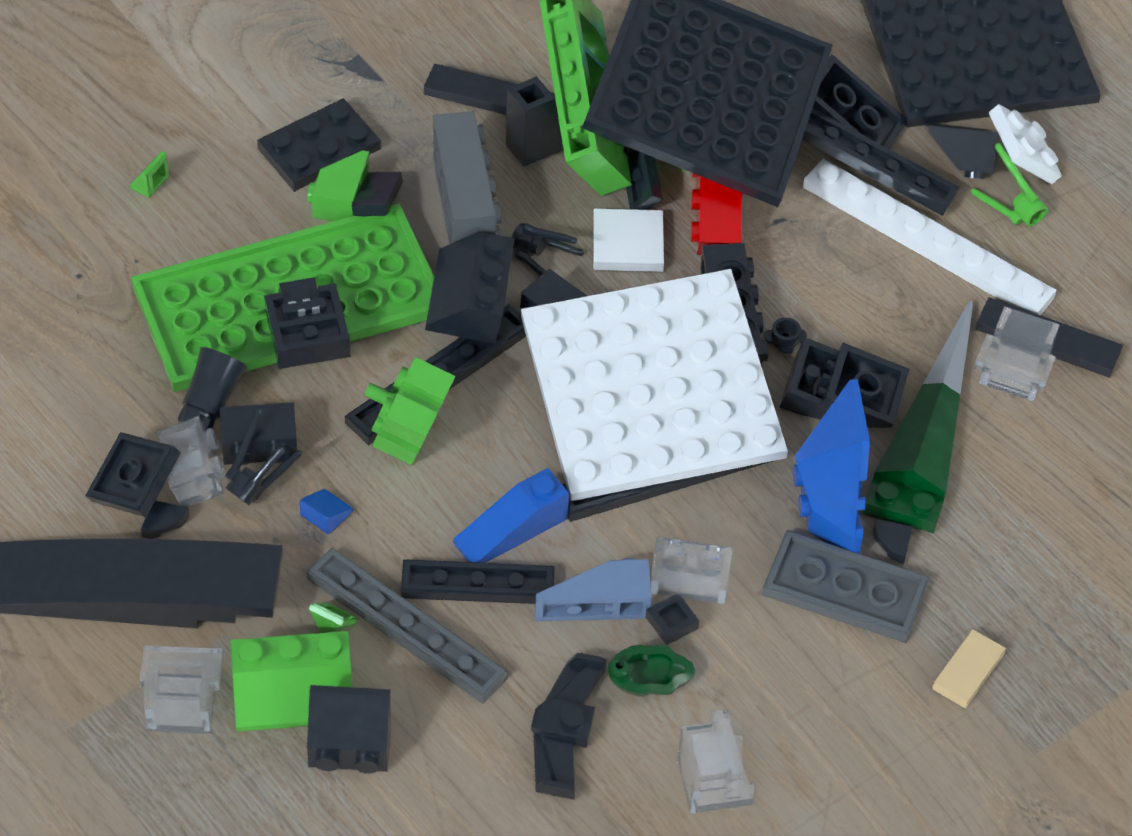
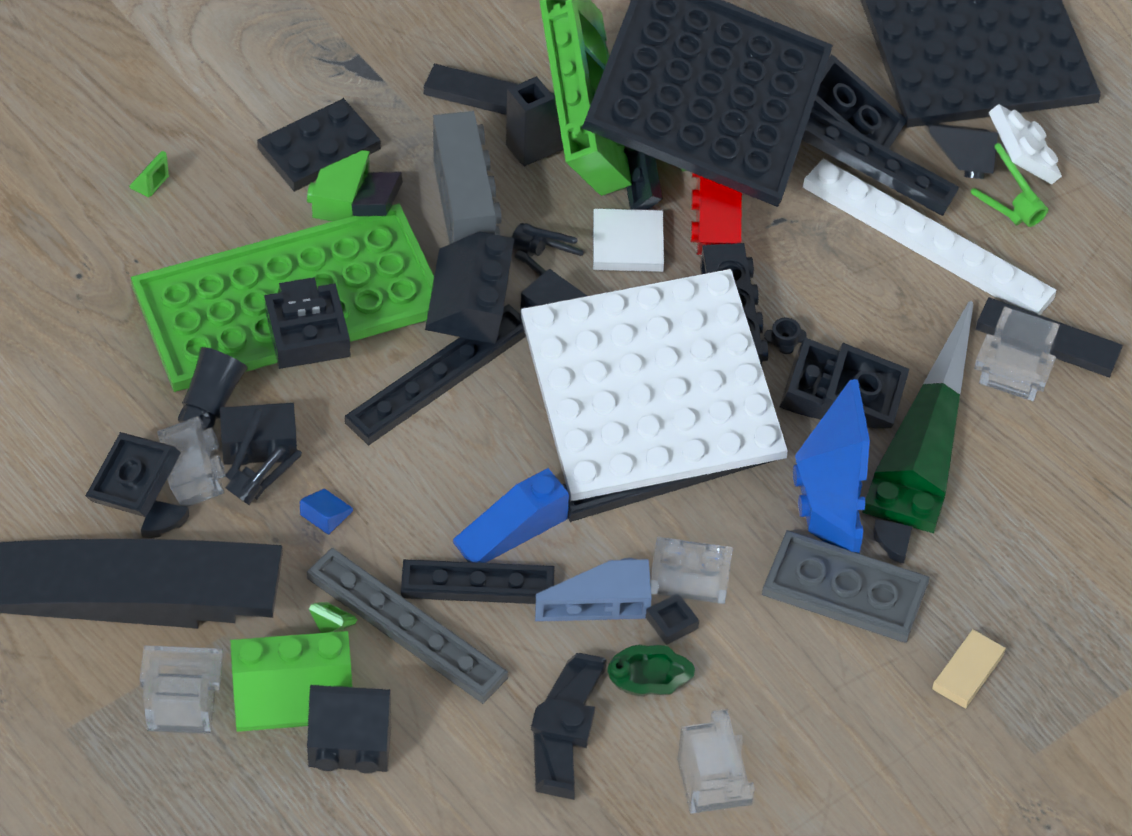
(409, 408): bright green brick -> none

